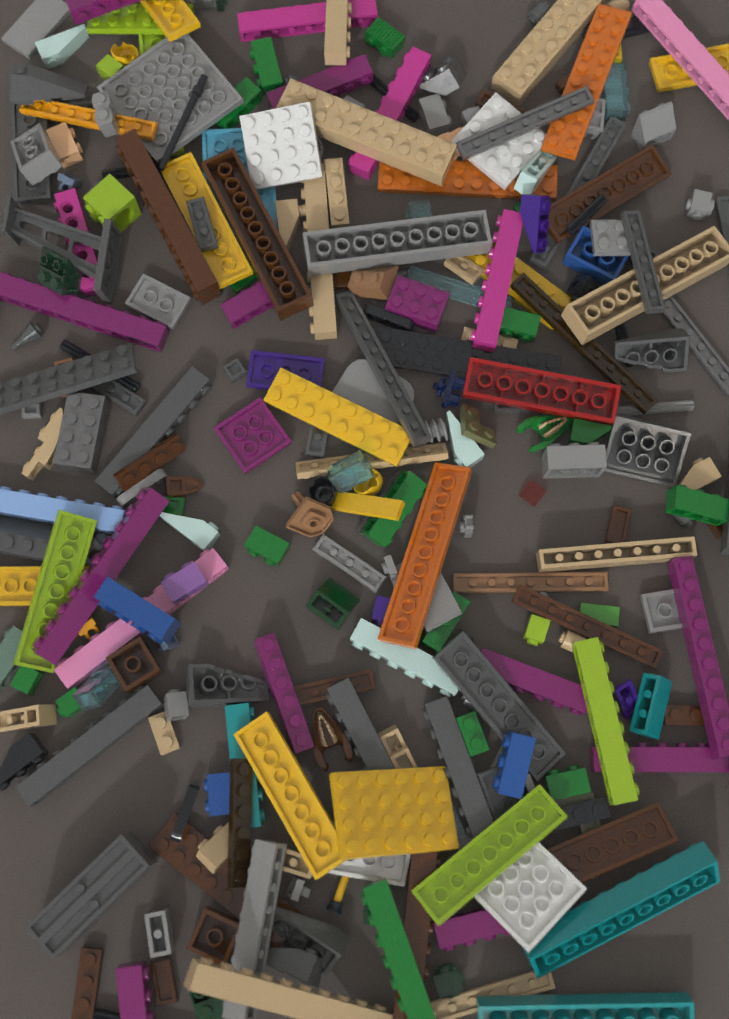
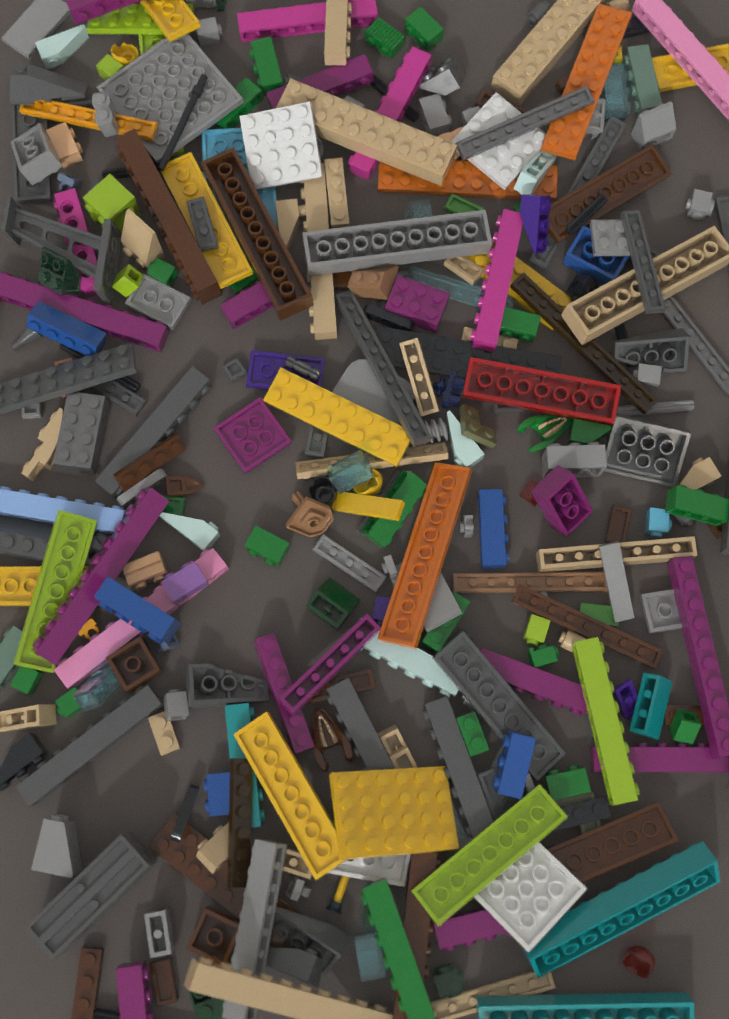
(58, 848): none -> light grey slope
(66, 329): none -> blue brick
(127, 280): none -> lime brick
(140, 241): none -> tan slope
(145, 570): none -> light nougat brick
(162, 272): none -> green brick
(209, 31): none -> light grey brick
(302, 367): none -> dark grey axle
(329, 664): none -> magenta brick
(369, 956): none -> clear light blue brick
(419, 377): none -> tan brick
(423, 29): none -> green brick
(458, 205): none -> bright green tile
(492, 529): none -> blue brick
(543, 655): none -> green brick
(562, 500): none -> magenta brick
(616, 581): none -> light grey tile
(639, 961): none -> clear red hair
(641, 78): none -> sand green brick
(648, 375): none -> light grey brick
(657, 522): none -> medium azure brick
(685, 726): none -> green brick

